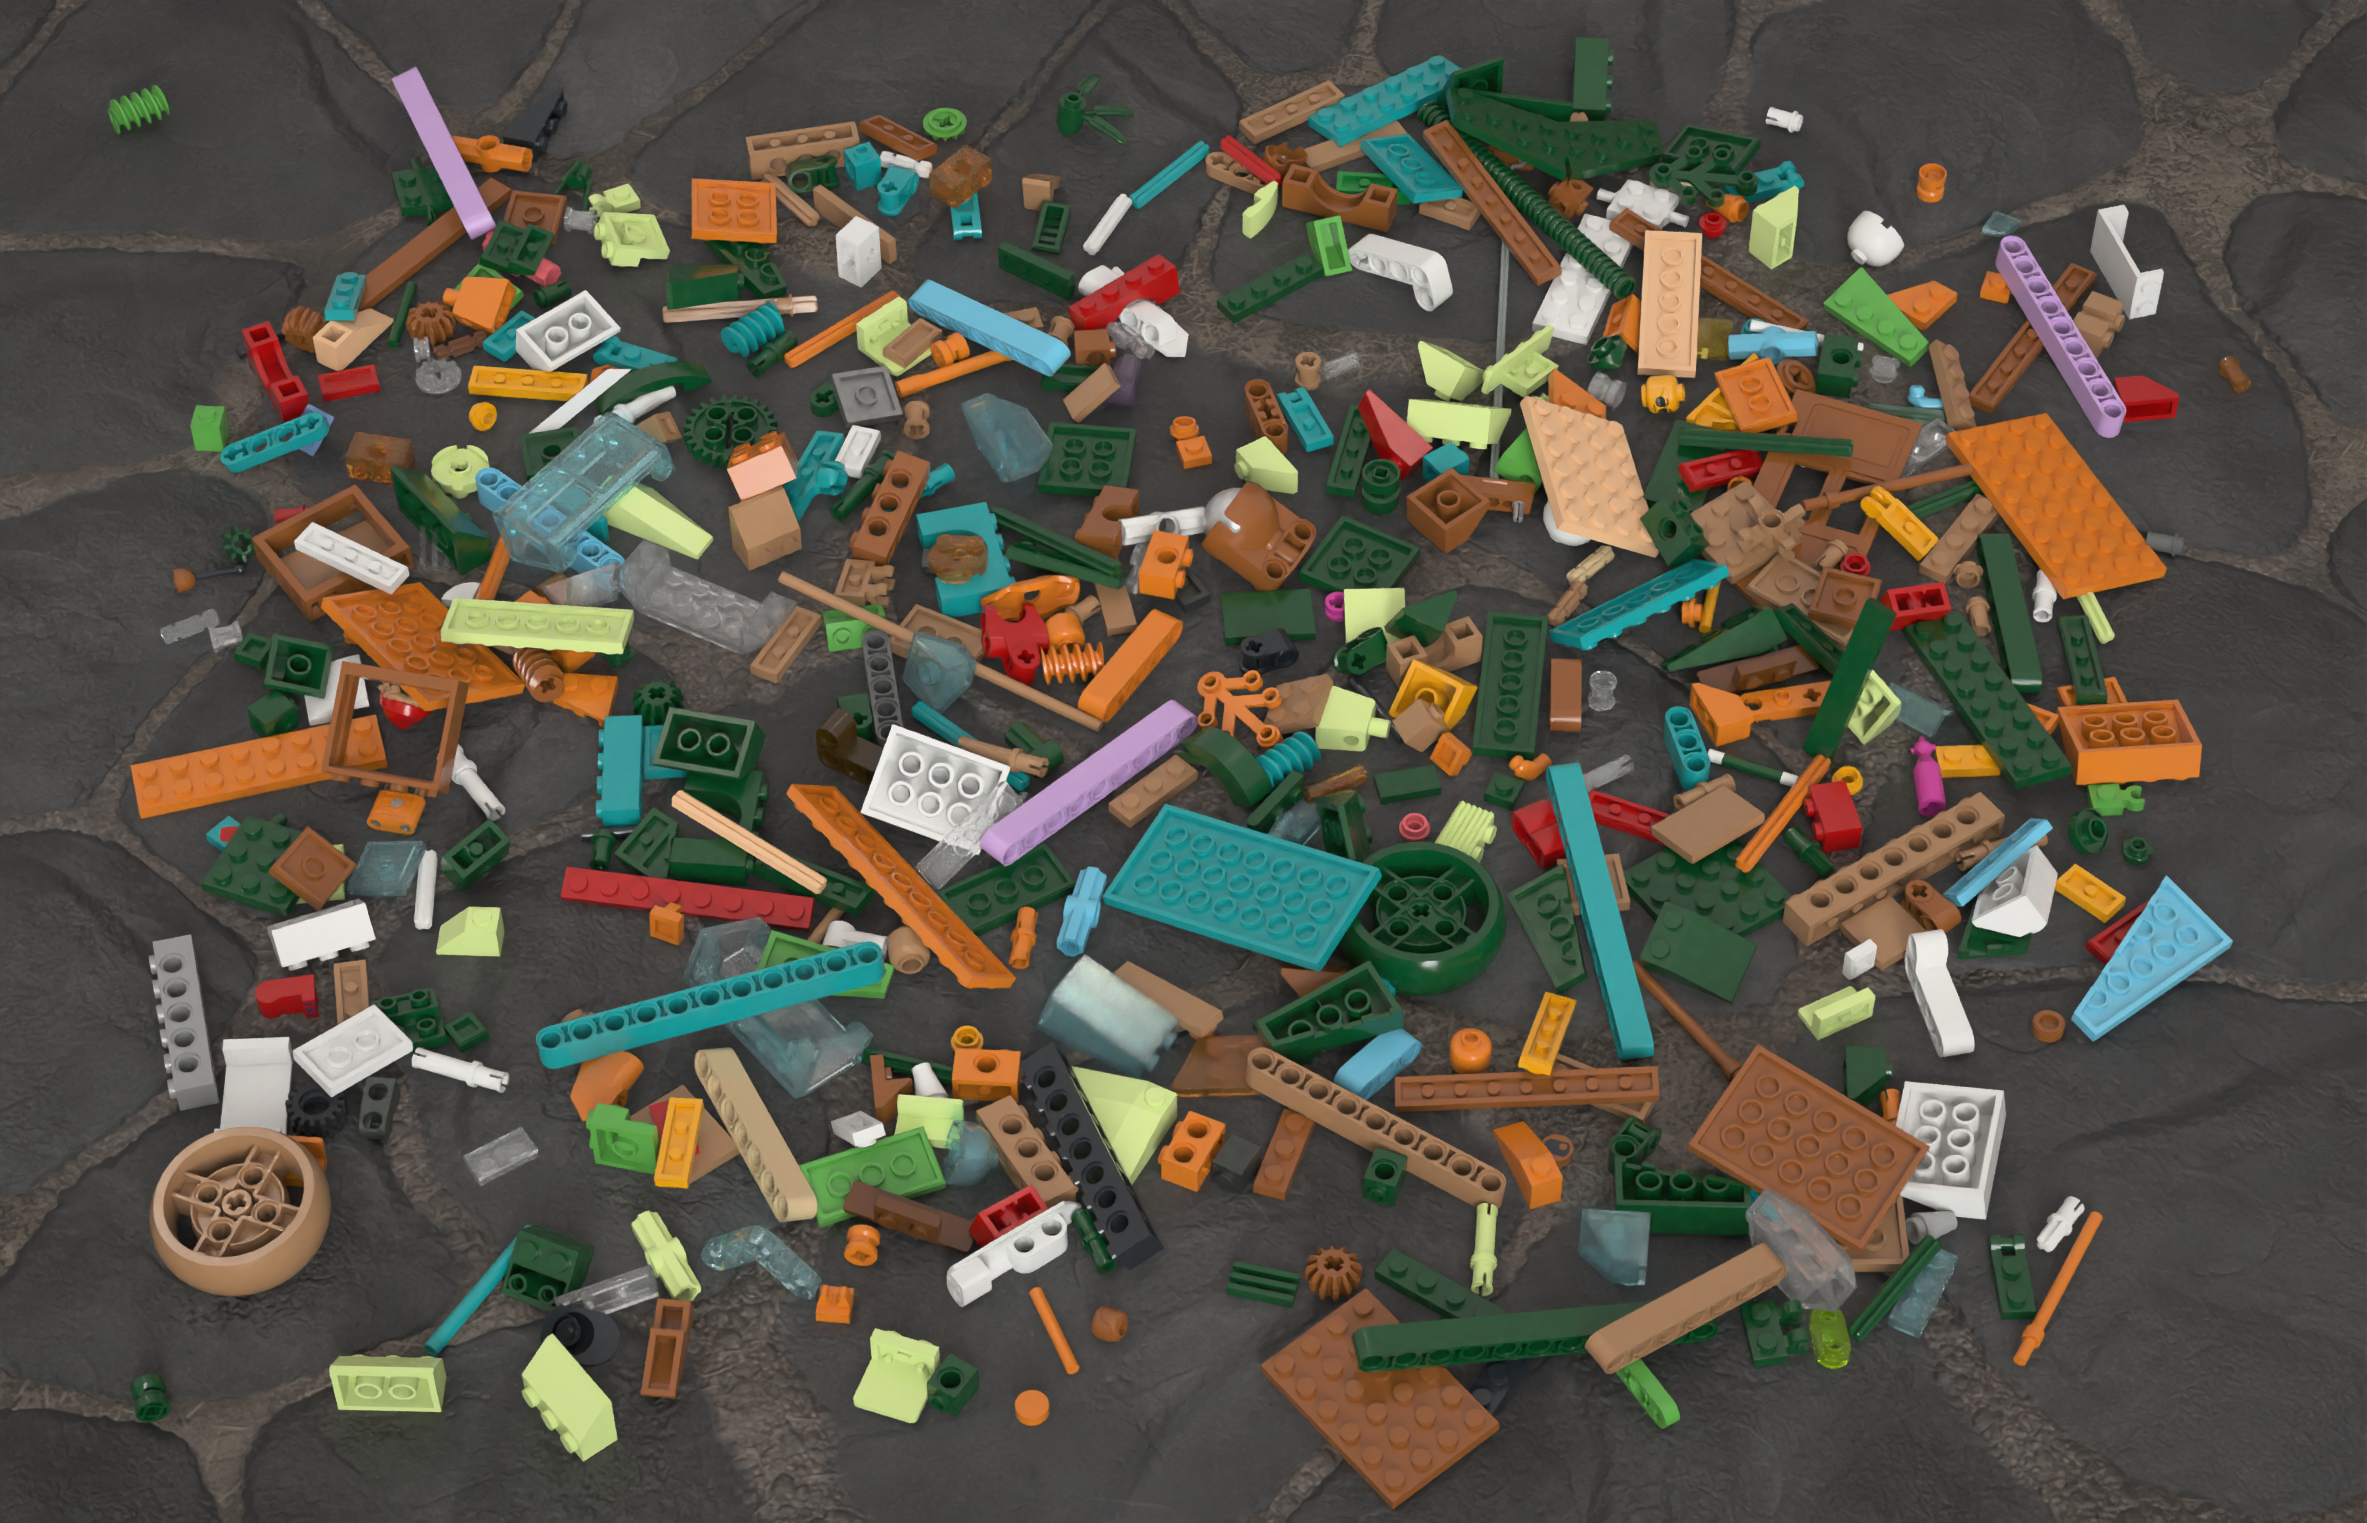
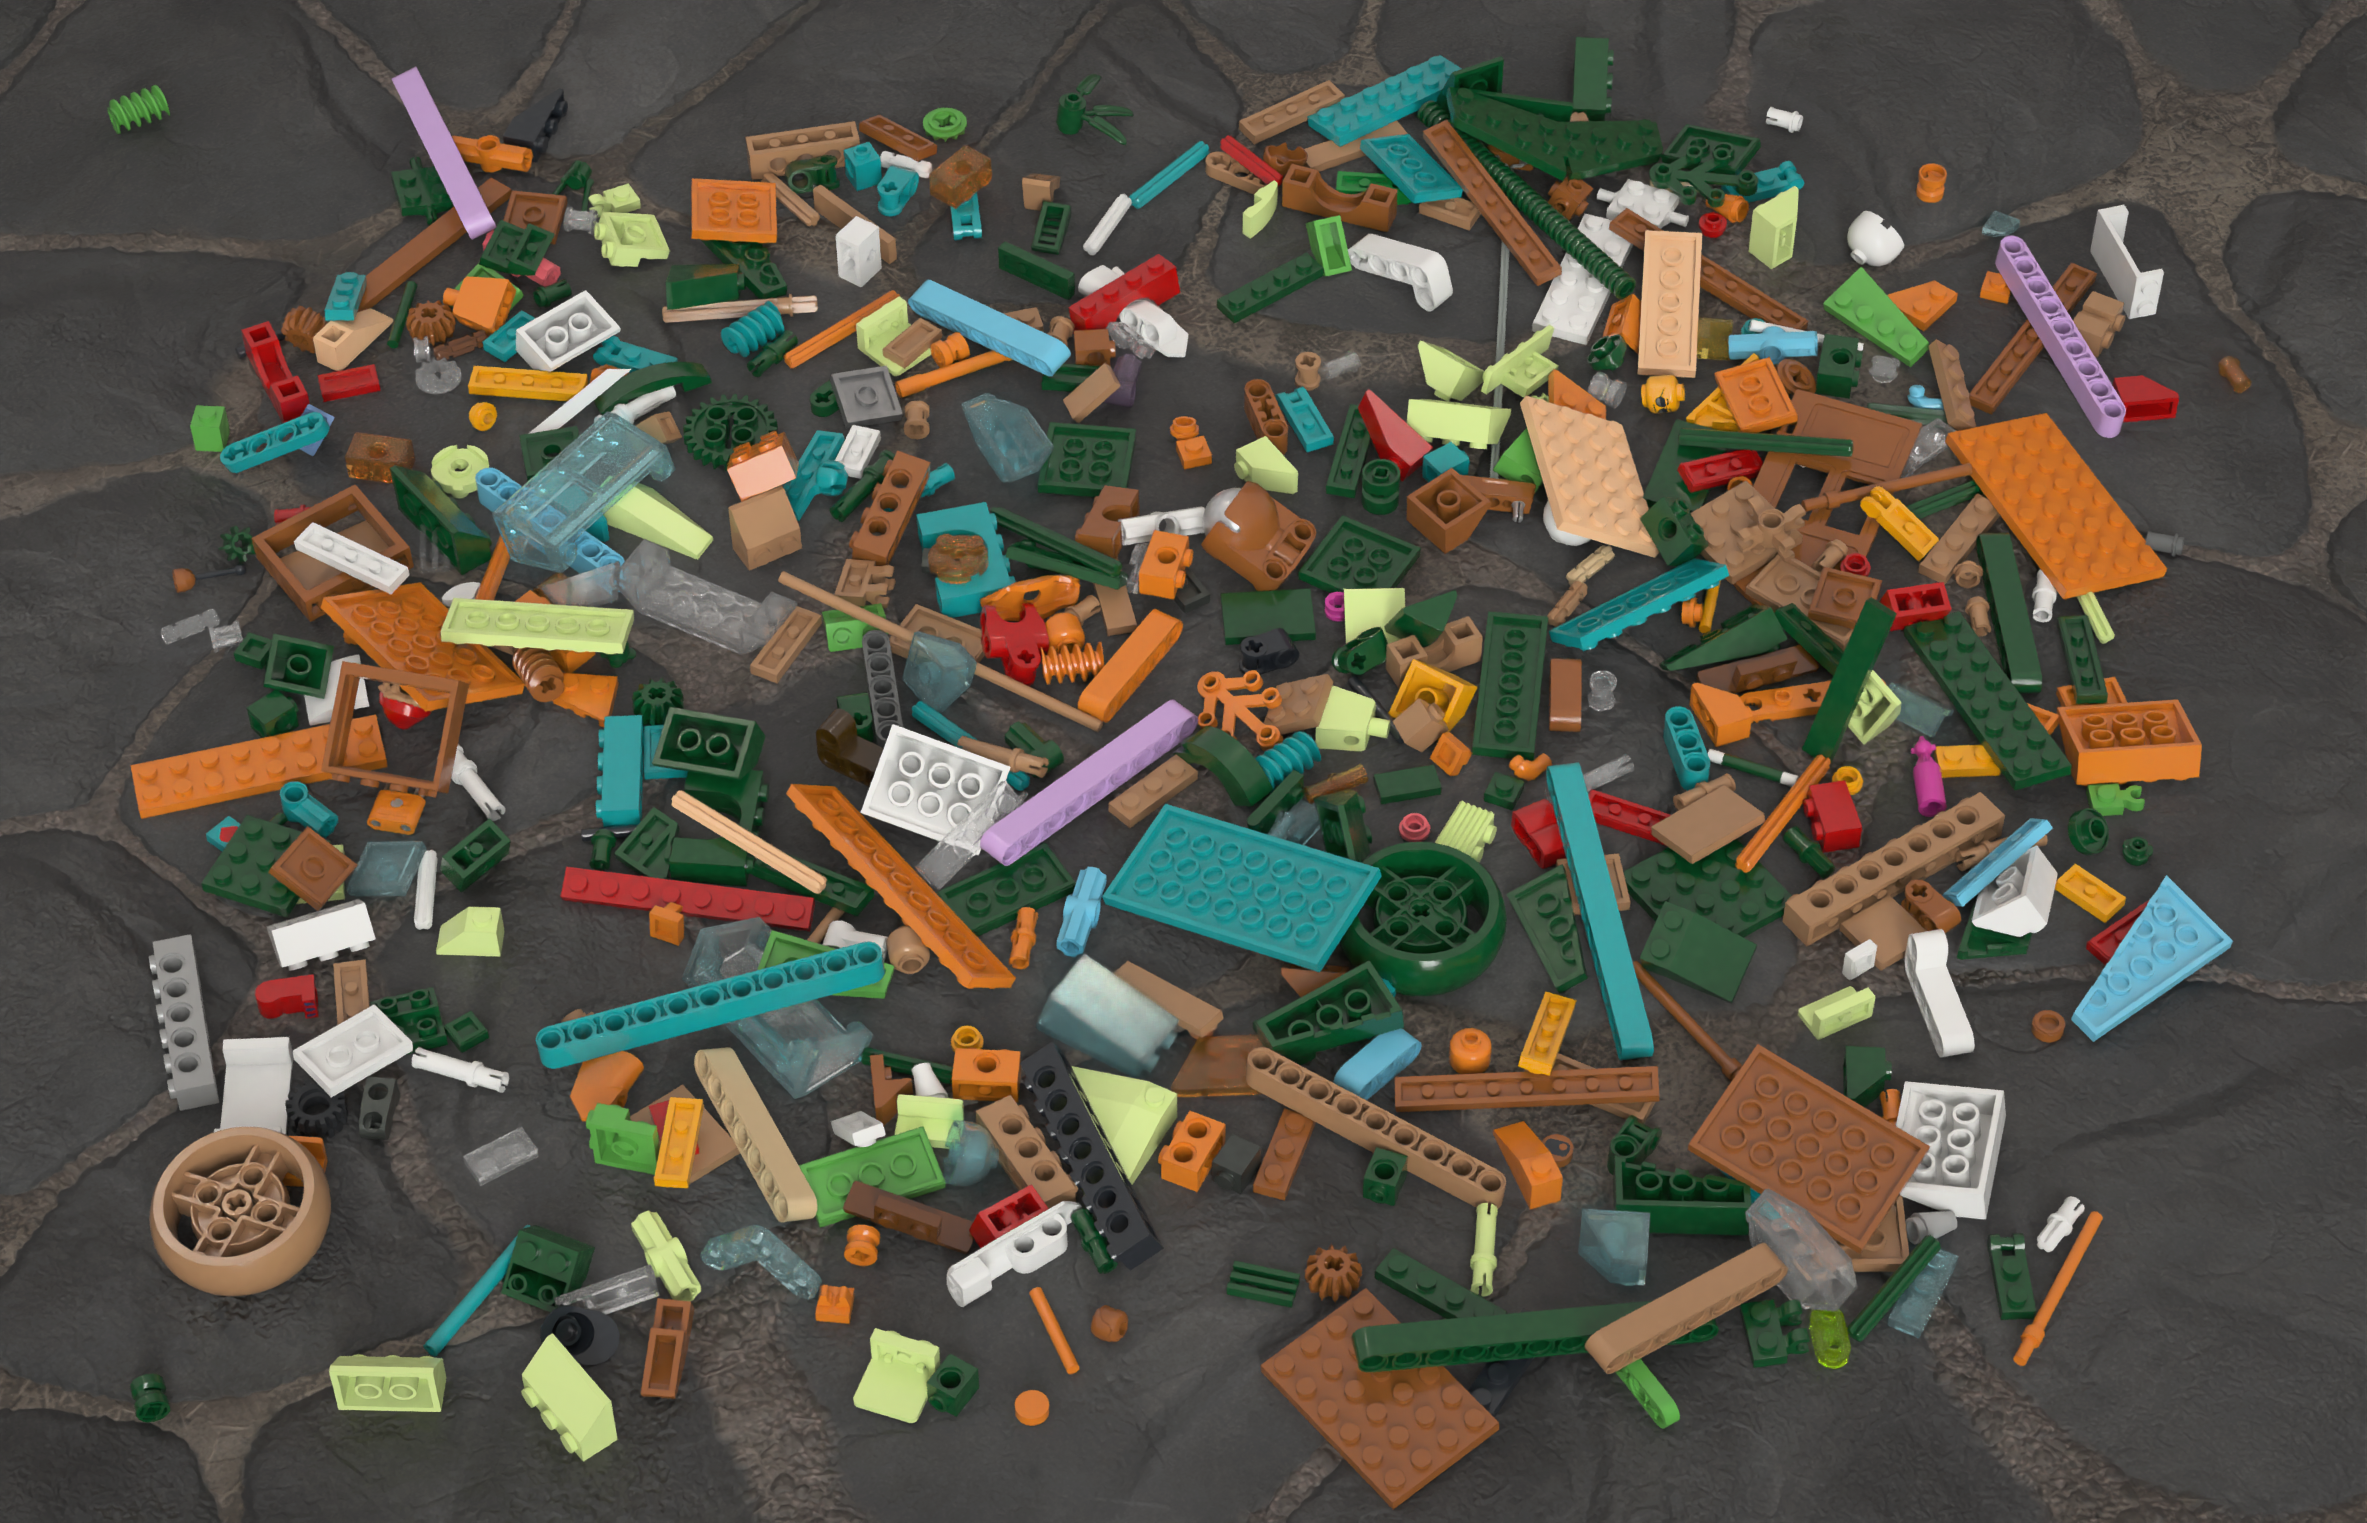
(305, 809): none -> teal piece

